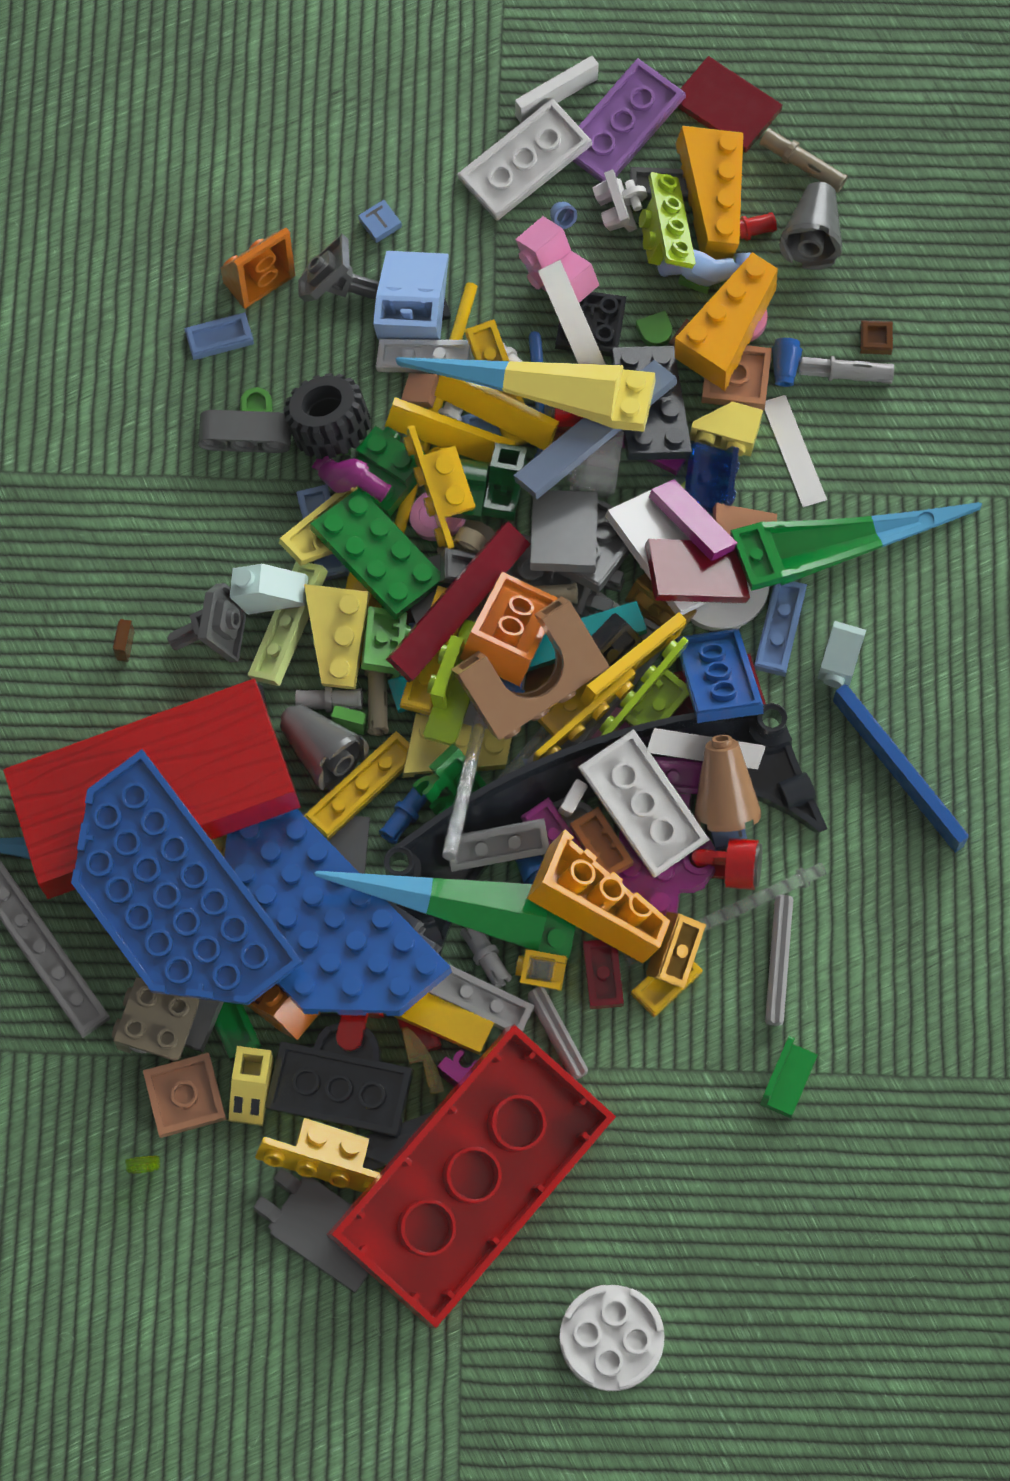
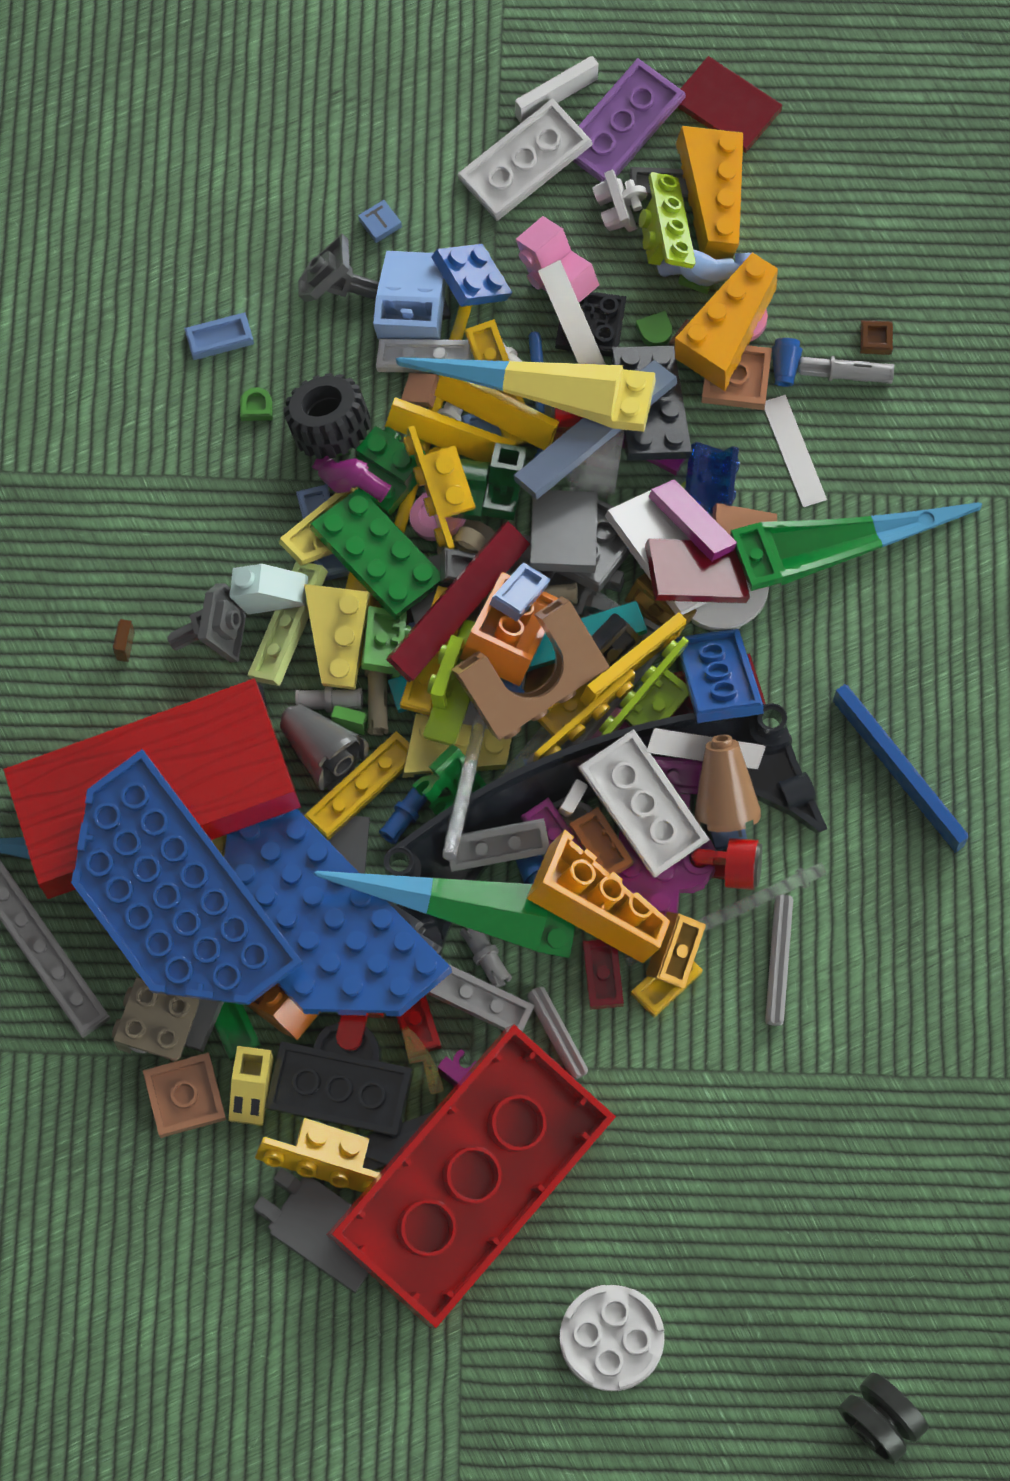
(142, 1164): clear neon green tile -> none
(244, 431): dark grey beam -> none
(260, 268): orange slope -> none
(449, 1022): yellow tile -> none
(471, 275): none -> plate
(519, 591): none -> tile
(541, 969): yellow window -> none
(566, 214): medium blue hinge -> none
(728, 427): light yellow slope -> none
(757, 225): red pin -> none
(780, 628): medium blue tile -> none
(788, 1079): green panel -> none
(802, 159): dark tan pin -> none
(813, 229): dark grey cone -> none
(841, 654): light aqua slope -> none
(883, 1418): none -> pearl dark grey wheel

